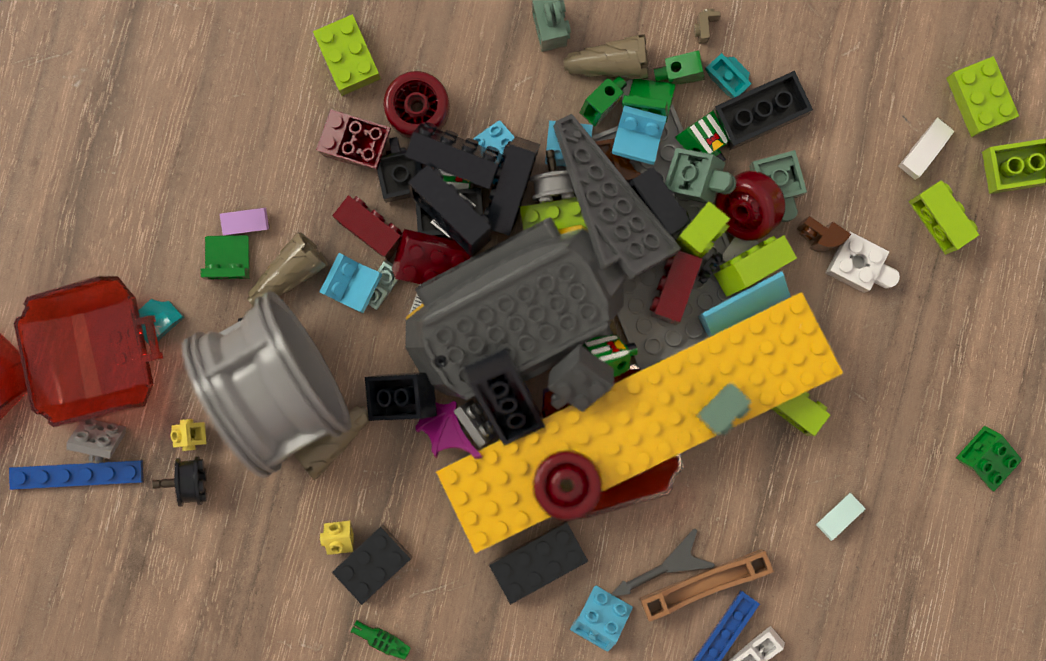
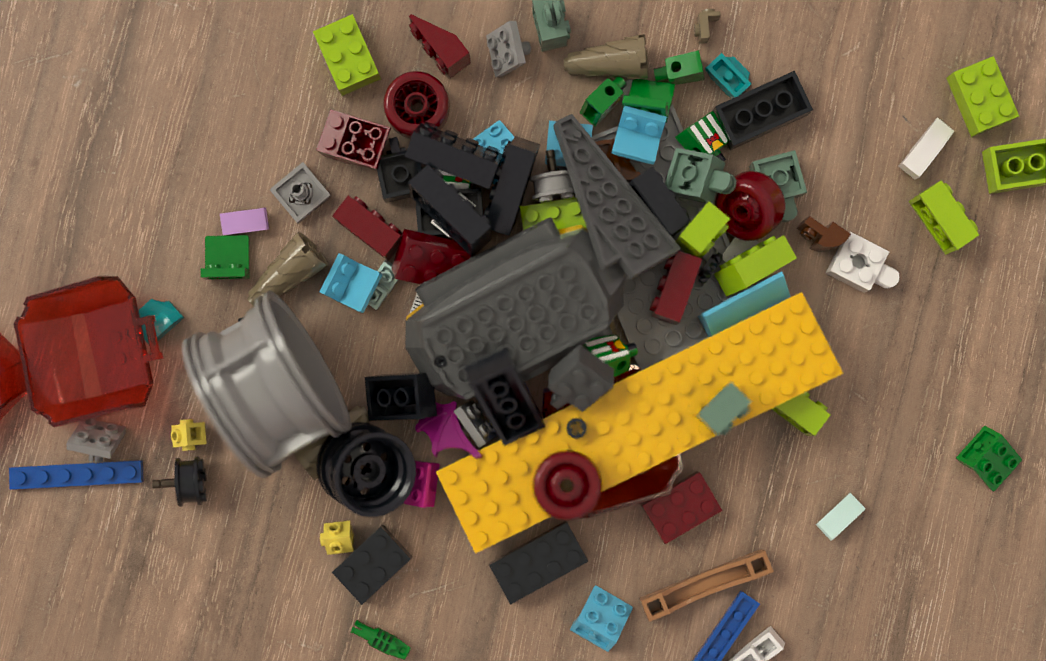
(295, 186): none -> light grey plate
(381, 496): none -> black wheel
(425, 485): none -> dark pink bracket
(444, 46): none -> dark red slope
(507, 49): none -> light grey plate
(583, 426): none -> black bush
(678, 560): dark grey piece -> none
(683, 509): none -> dark red brick

